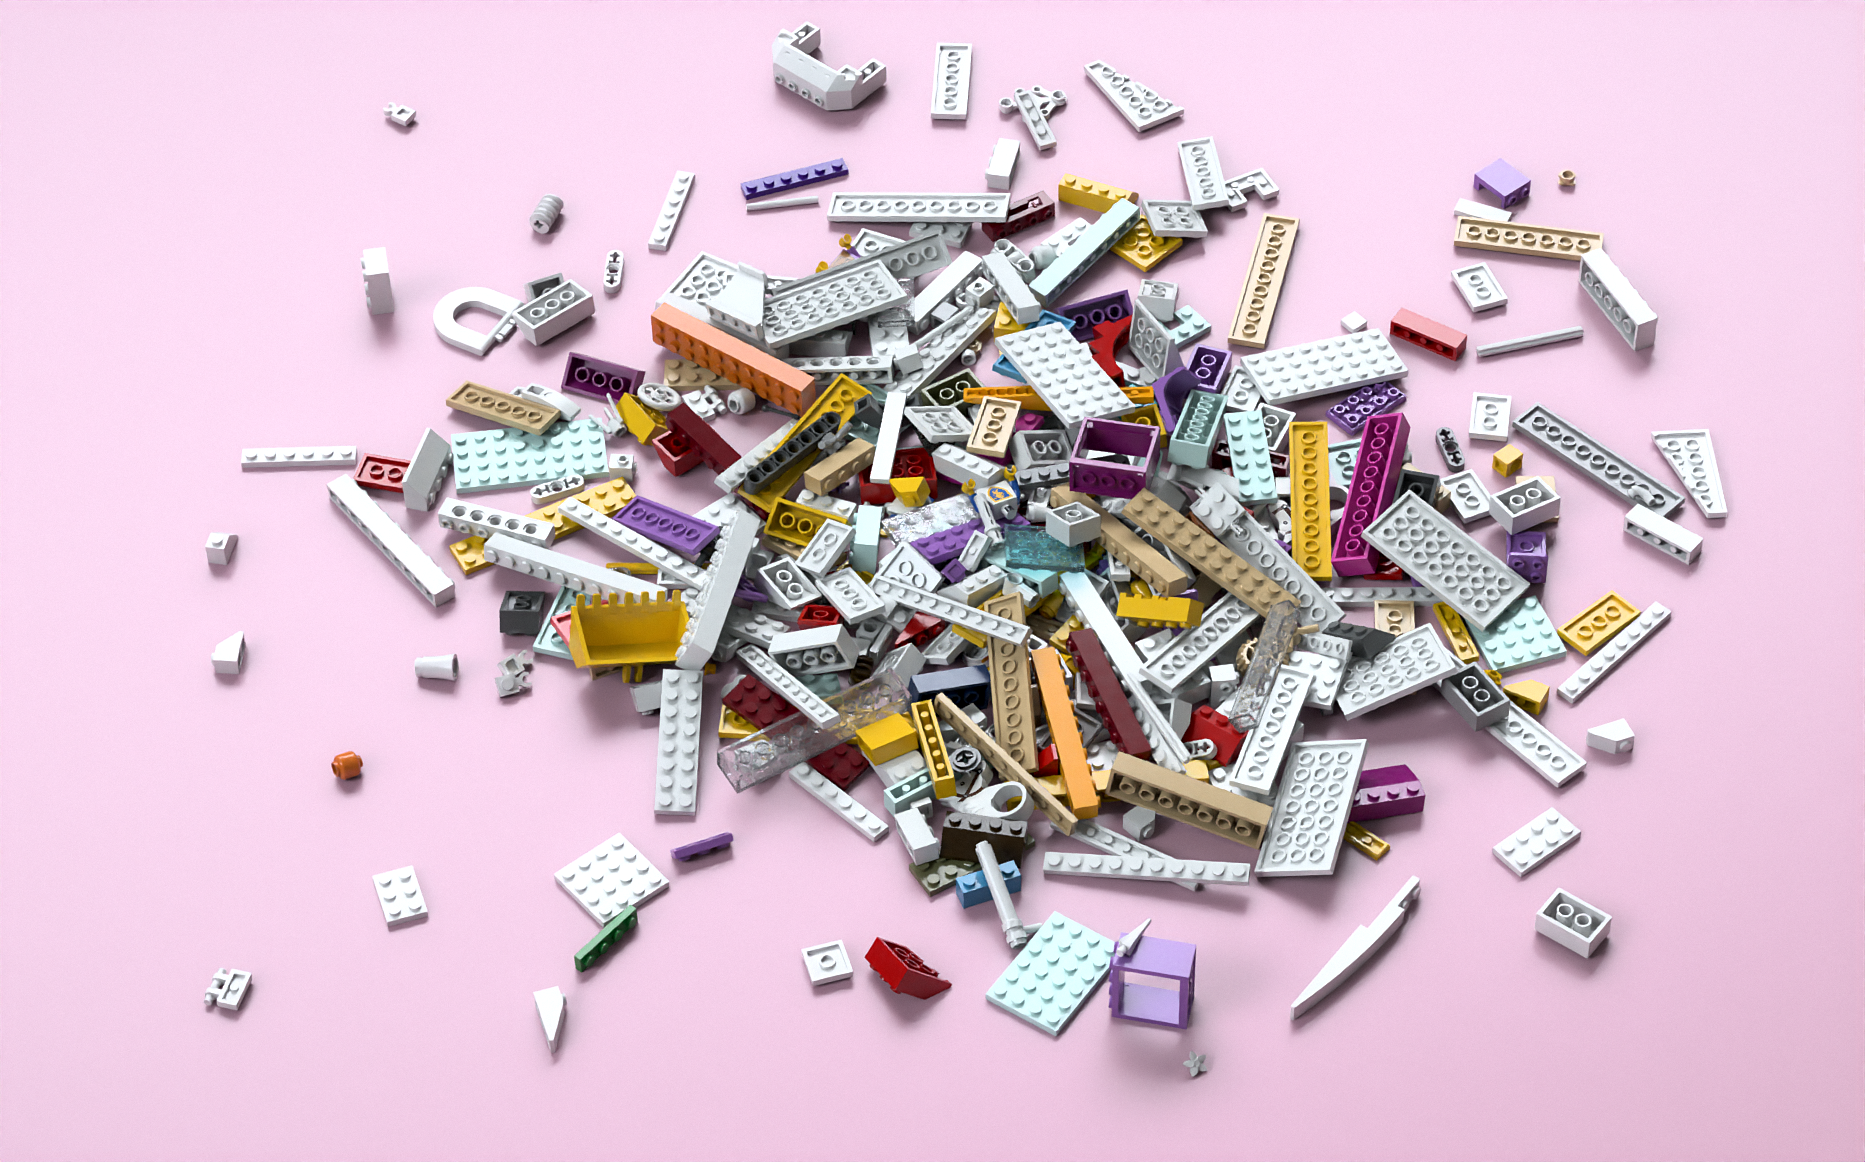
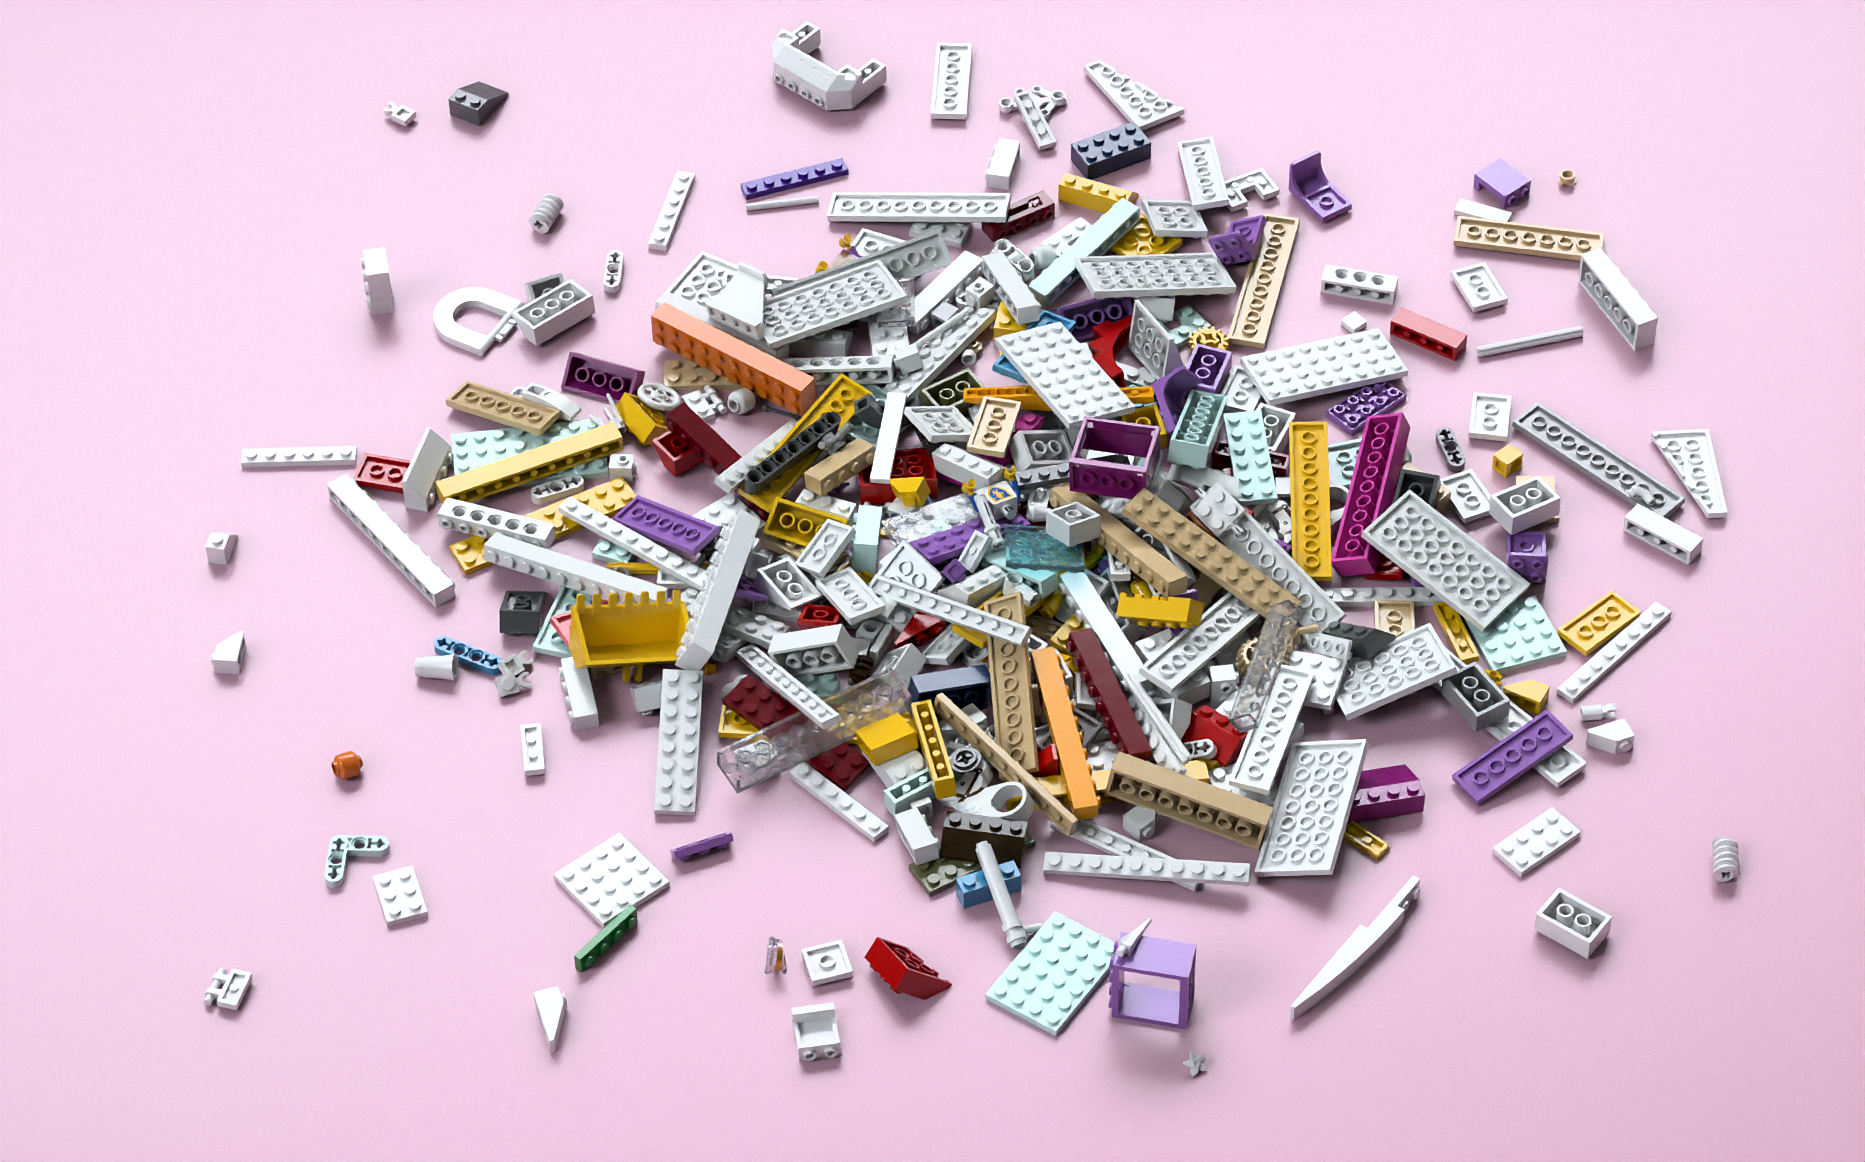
(348, 849): none -> light aqua beam
(470, 652): none -> dark azure beam
(475, 102): none -> dark grey slope
(531, 464): none -> yellow brick
(532, 749): none -> white plate
(580, 695): none -> white brick
(611, 552): none -> light aqua plate
(775, 956): none -> clear piece
(816, 1031): none -> white panel
(1110, 151): none -> dark blue brick
(1154, 275): none -> white plate
(1208, 337): none -> yellow gear
(1240, 242): none -> medium lavender bracket
(1314, 190): none -> medium lavender bracket
(1359, 284): none -> white brick
(1512, 757): none -> medium lavender plate
(1597, 712): none -> white bar
(1725, 859): none -> white piece

